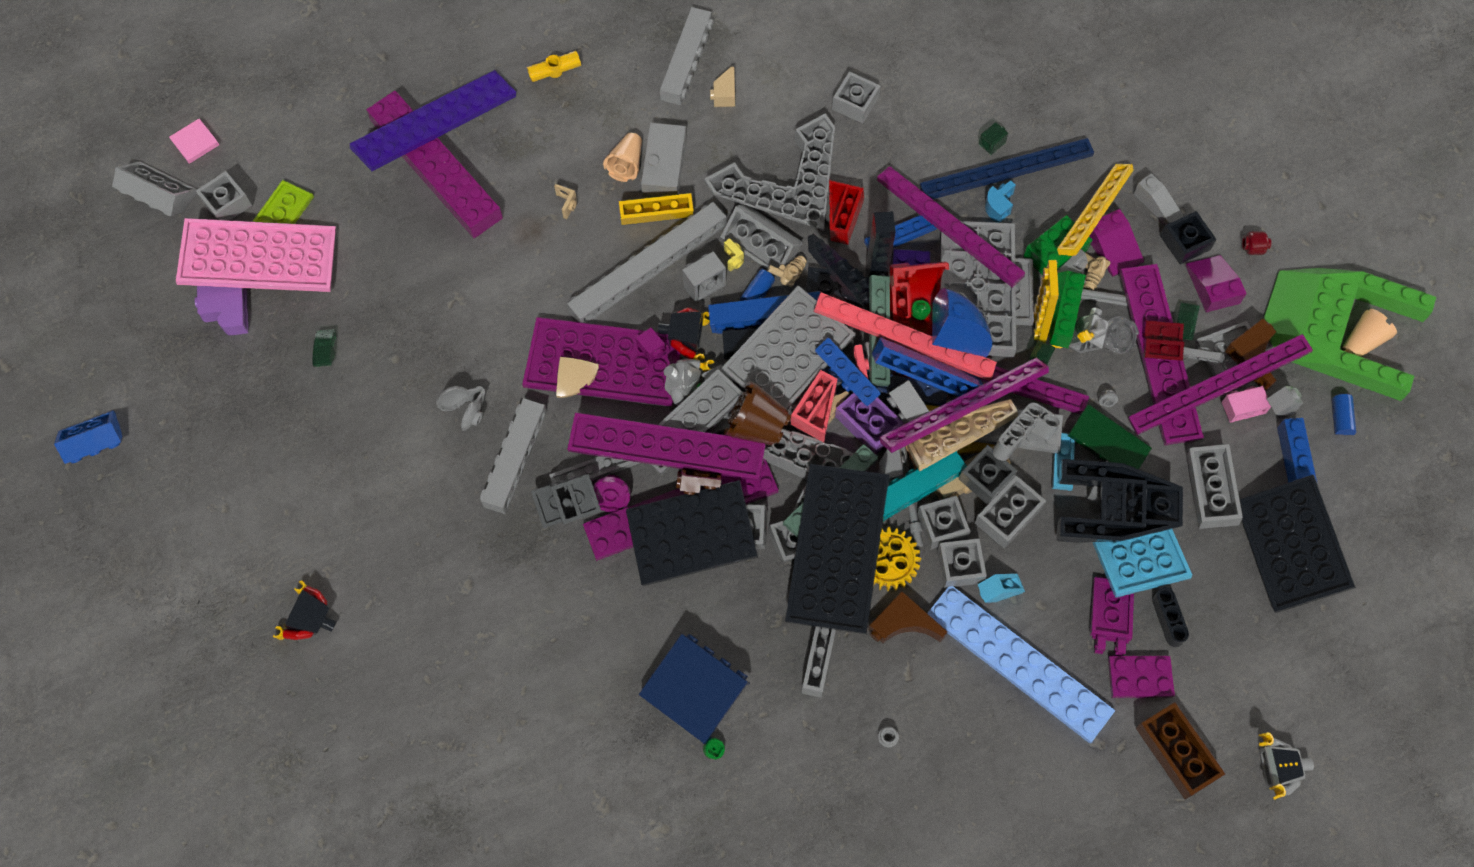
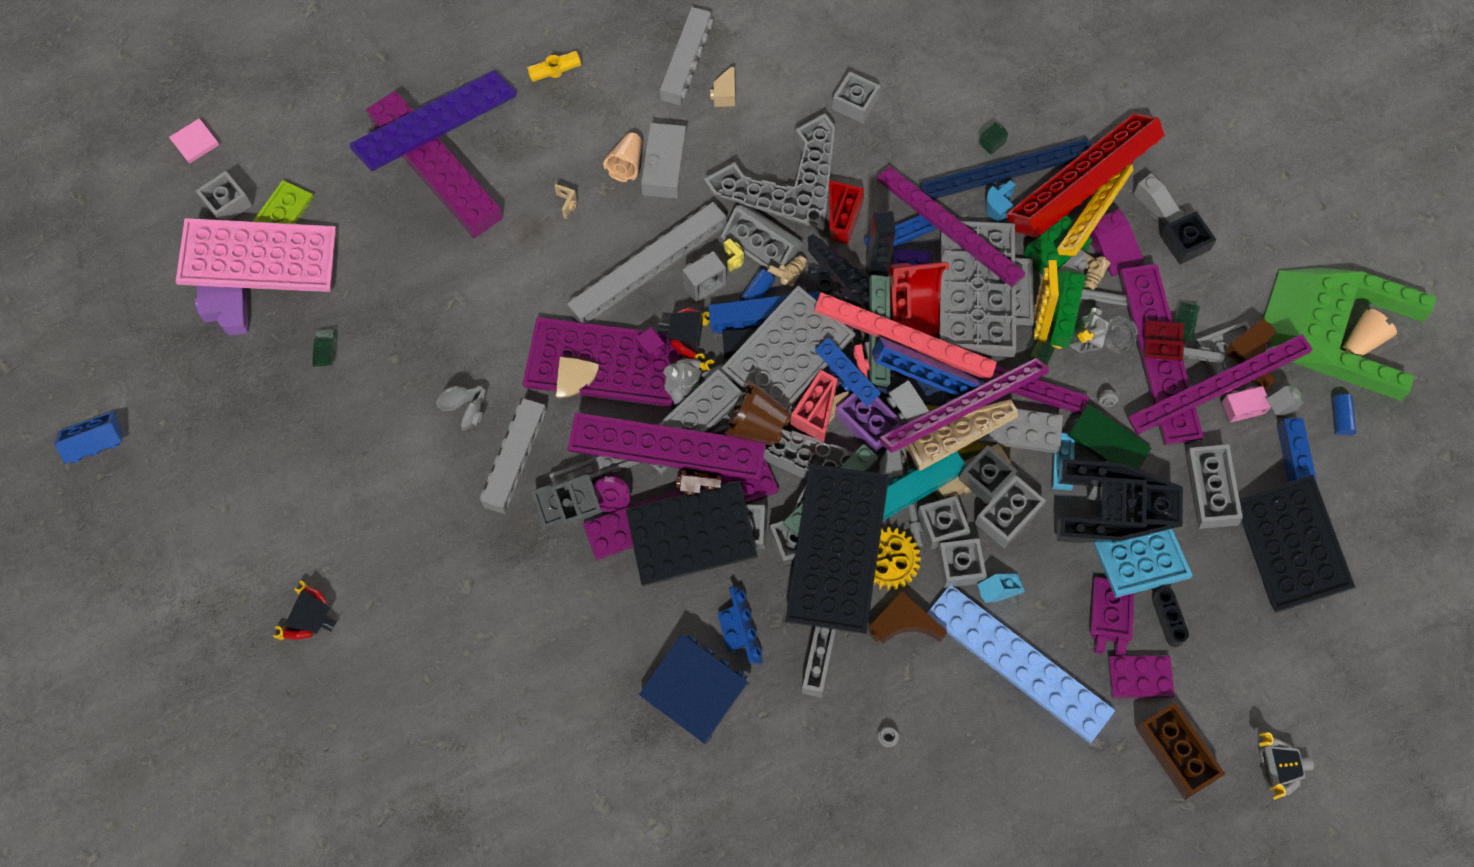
(153, 188): light grey slope -> none
(656, 209): yellow brick -> none
(714, 748): green tile -> none
(738, 627): none -> blue bracket
(920, 310): green tile -> none
(959, 324): blue brick -> none
(1031, 419): light grey beam -> none
(1085, 174): none -> red brick
(1216, 283): magenta slope -> none
(1256, 243): dark red head -> none

